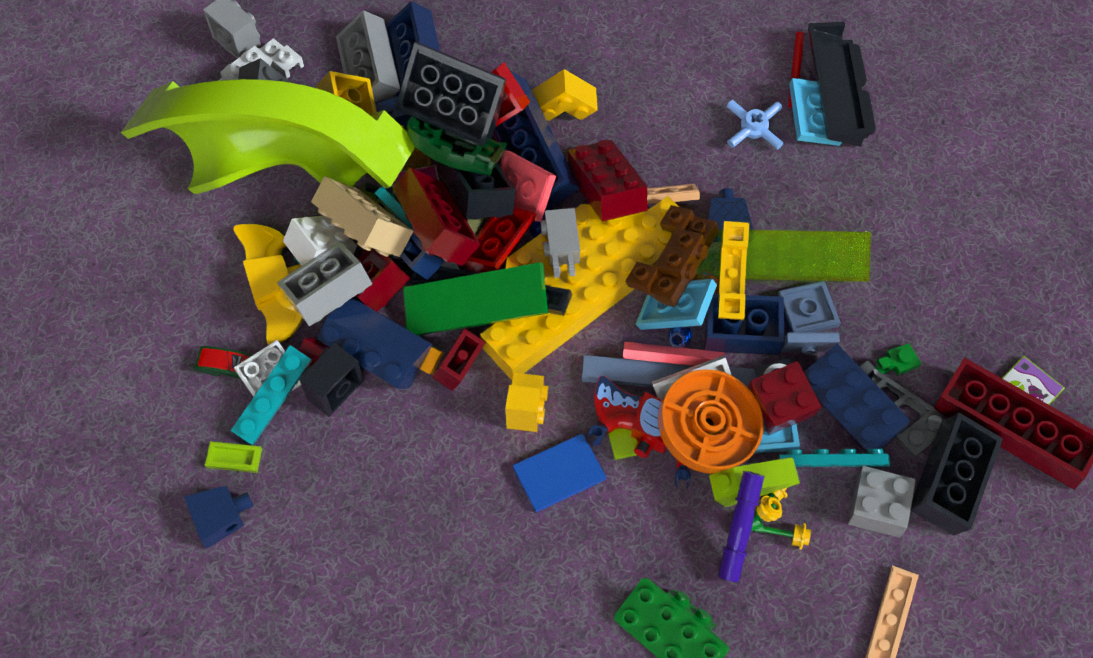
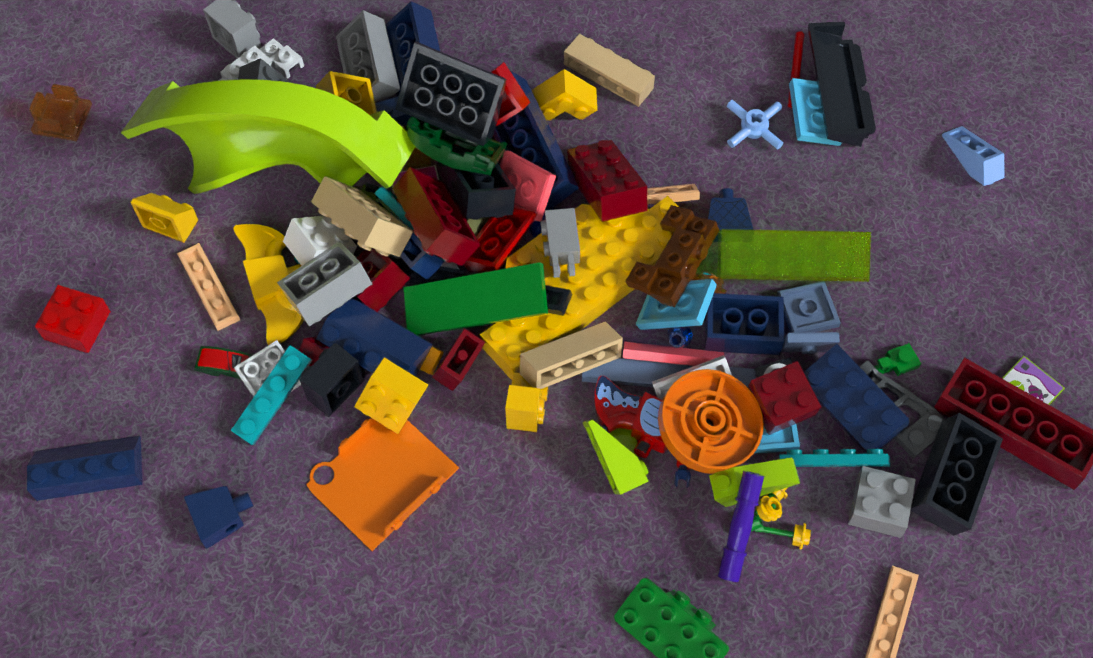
(60, 113): none -> clear orange panel
(72, 318): none -> red brick
(85, 468): none -> dark blue slope
(165, 216): none -> yellow slope
(208, 287): none -> light nougat tile
(233, 457): lime tile -> none
(381, 479): none -> orange piece
(391, 395): none -> yellow brick
(559, 472): blue tile -> none
(570, 355): none -> tan brick
(609, 70): none -> tan brick
(619, 463): none -> lime slope
(733, 270): yellow slope -> none
(977, 156): none -> light blue slope

